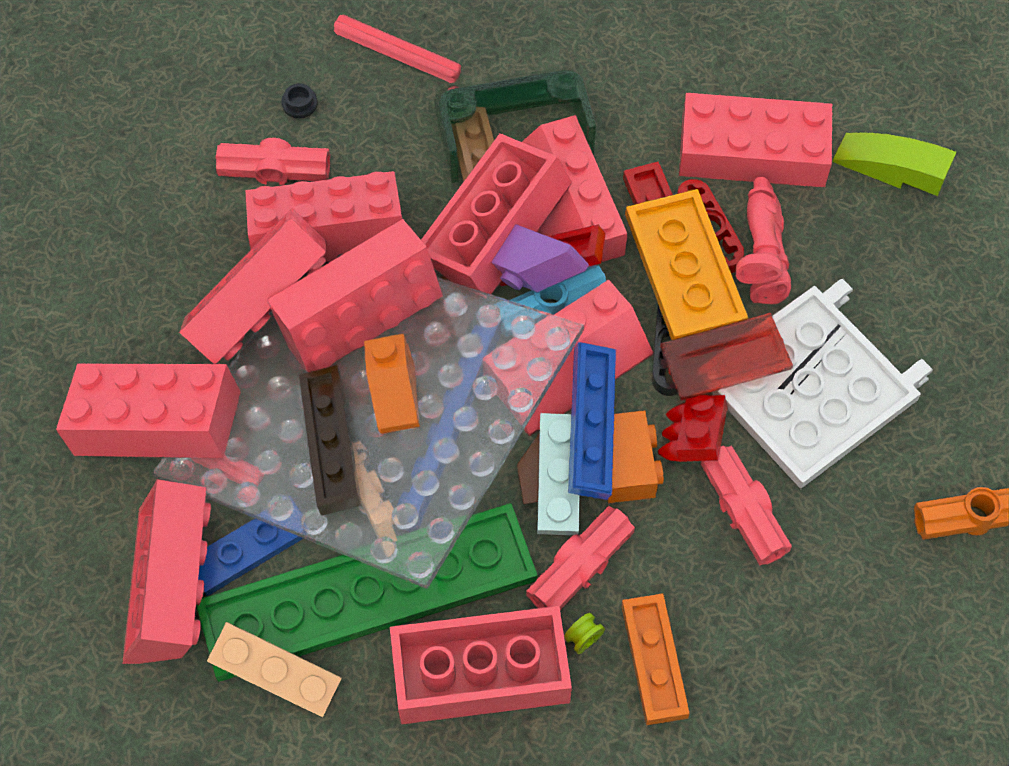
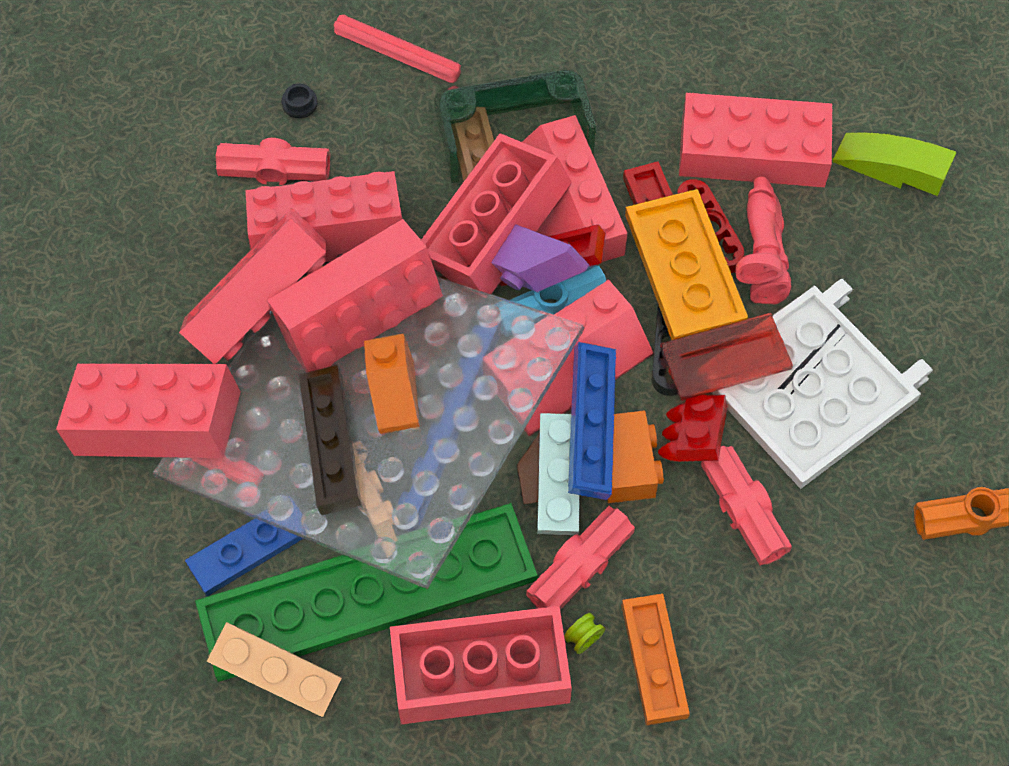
(166, 573): coral slope -> none

